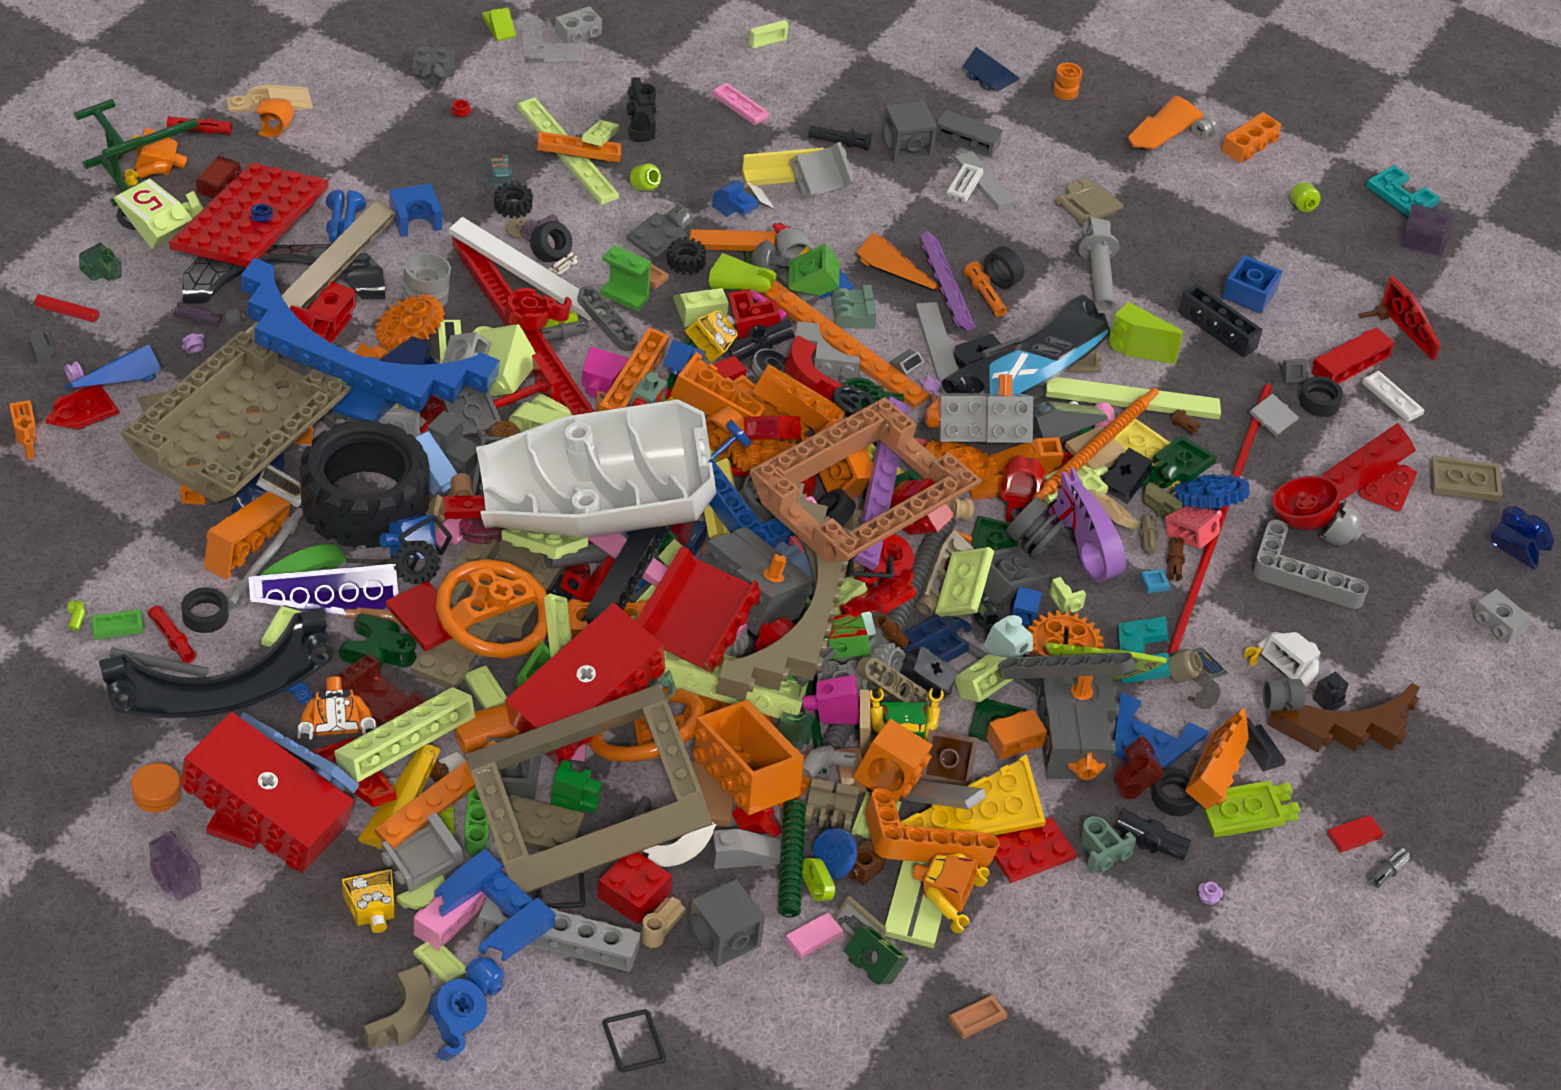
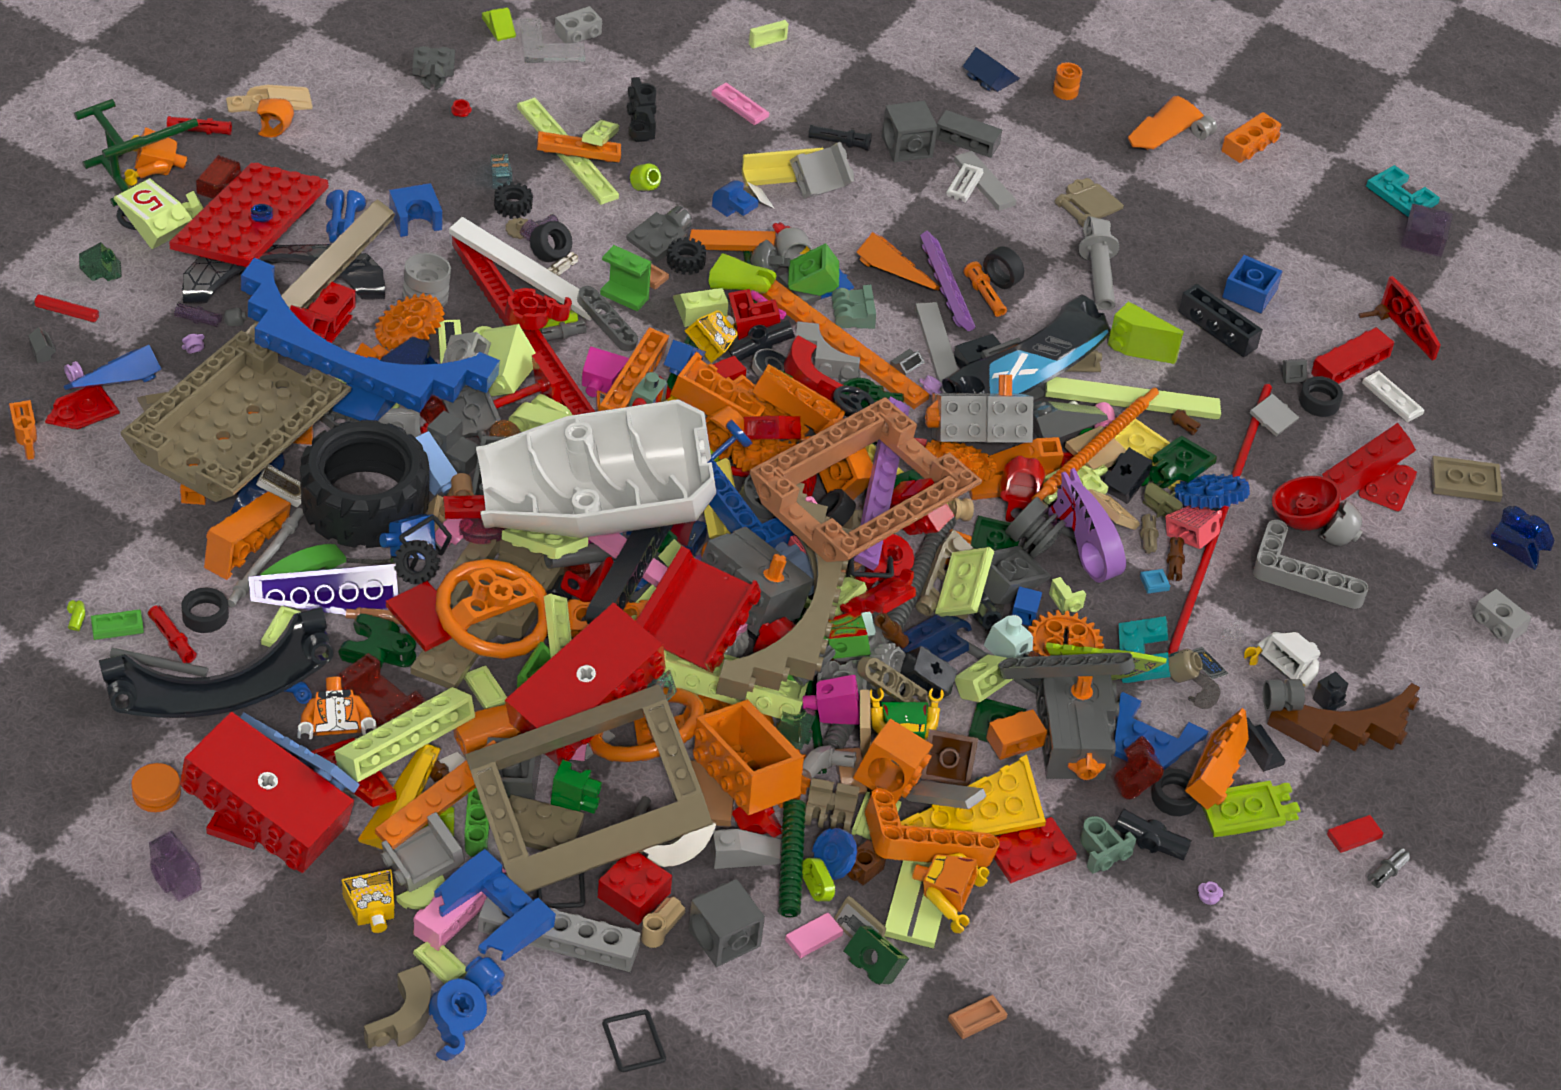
(1305, 197): lime head -> none

